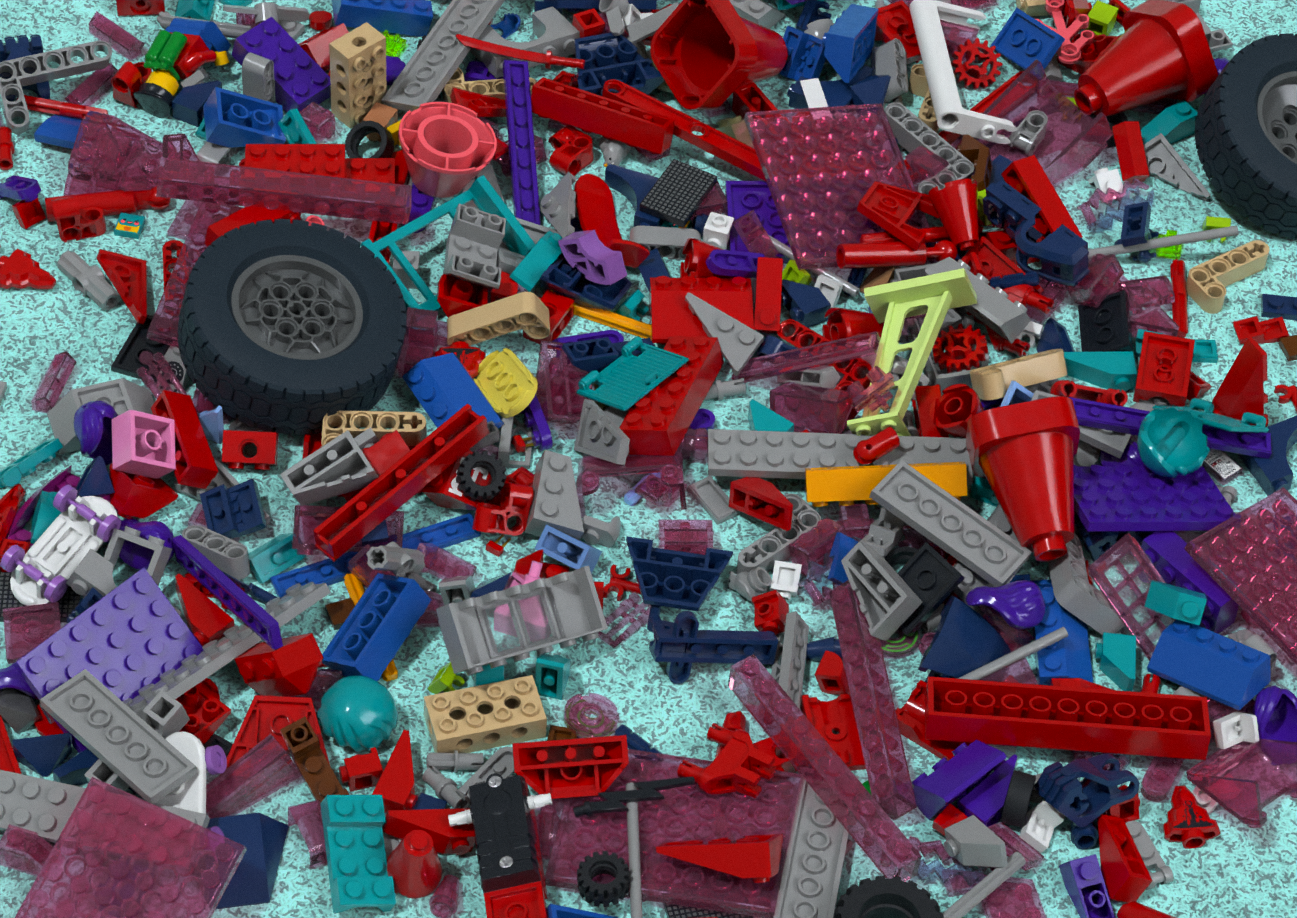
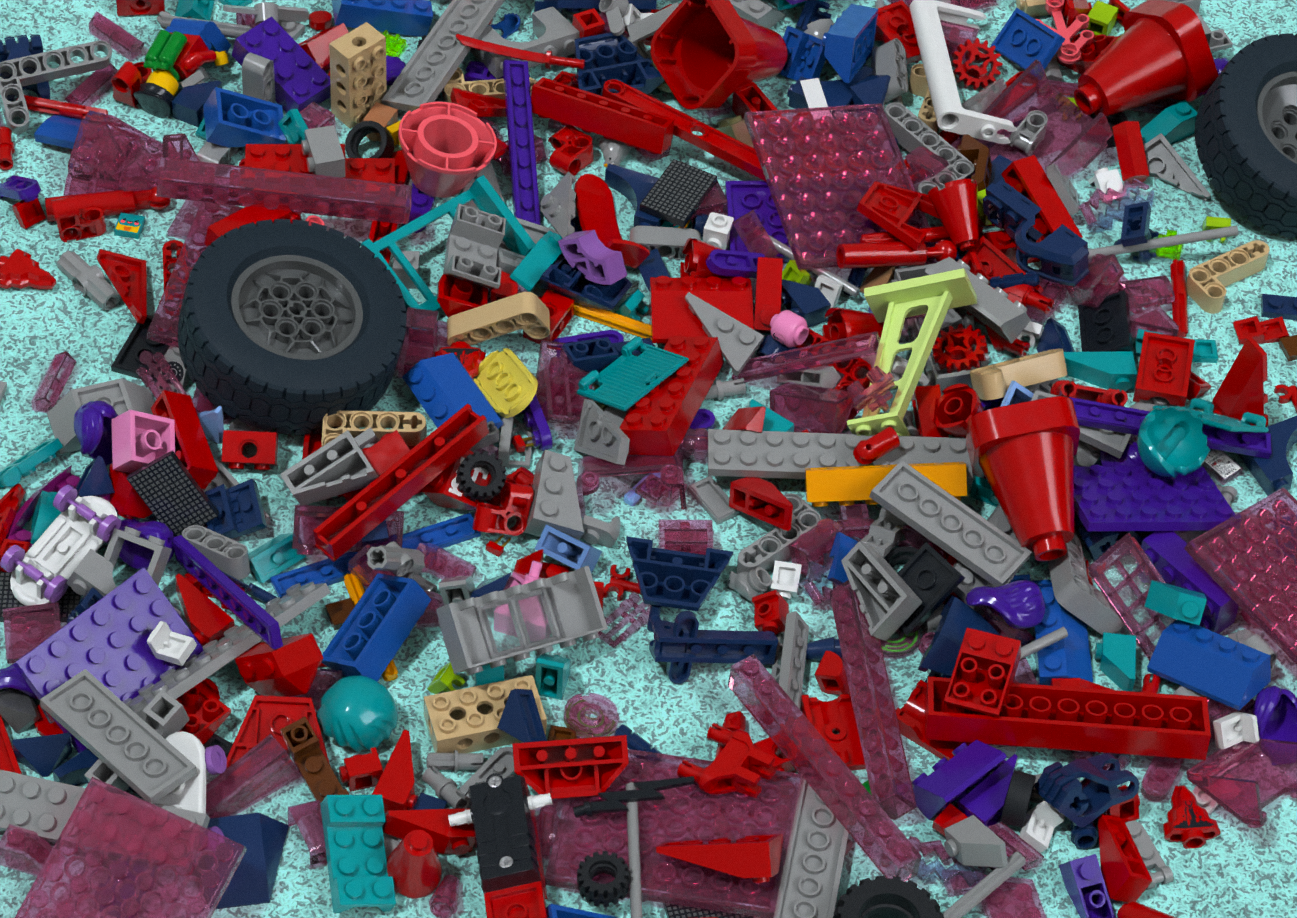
(170, 645): none -> white bracket
(172, 493): none -> black tile
(323, 152): none -> light grey brick
(522, 717): none -> dark blue slope
(747, 419): none -> red slope
(789, 328): none -> bright pink head
(983, 672): none -> red slope
(984, 98): none -> light grey wing
(1063, 188): none -> light grey tile

